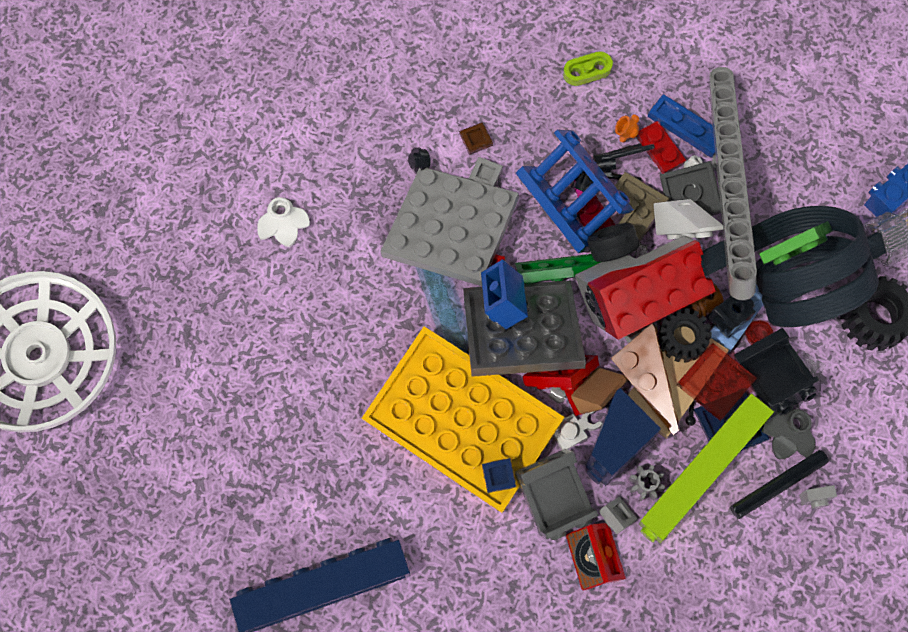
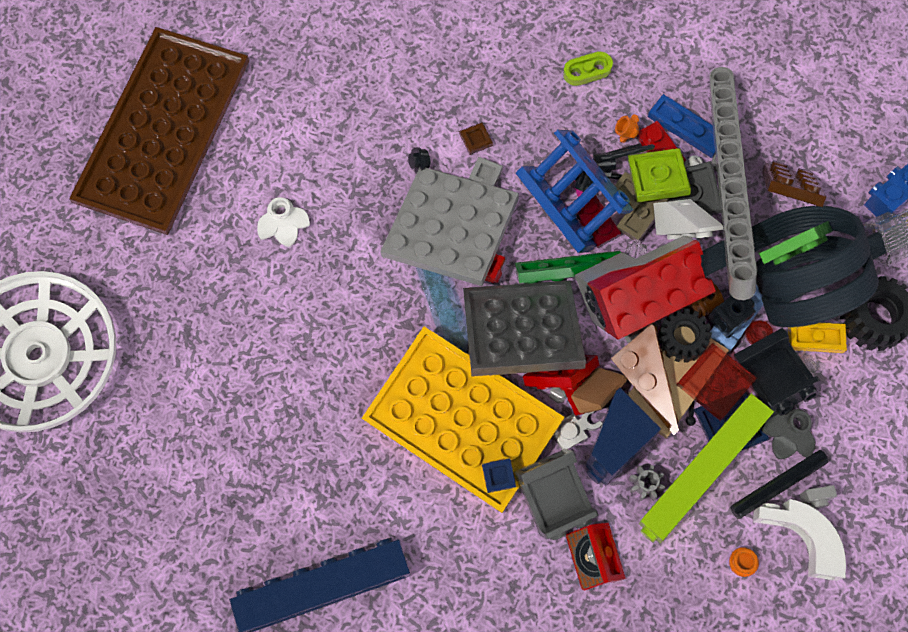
(160, 130): none -> reddish brown plate
(504, 294): blue brick -> none
(613, 242): black tyre -> none
(617, 515): light grey plate -> none
(658, 175): none -> lime plate
(743, 562): none -> orange plate
(793, 184): none -> reddish brown plate
(819, 338): none -> yellow plate
(821, 538): none -> white arch

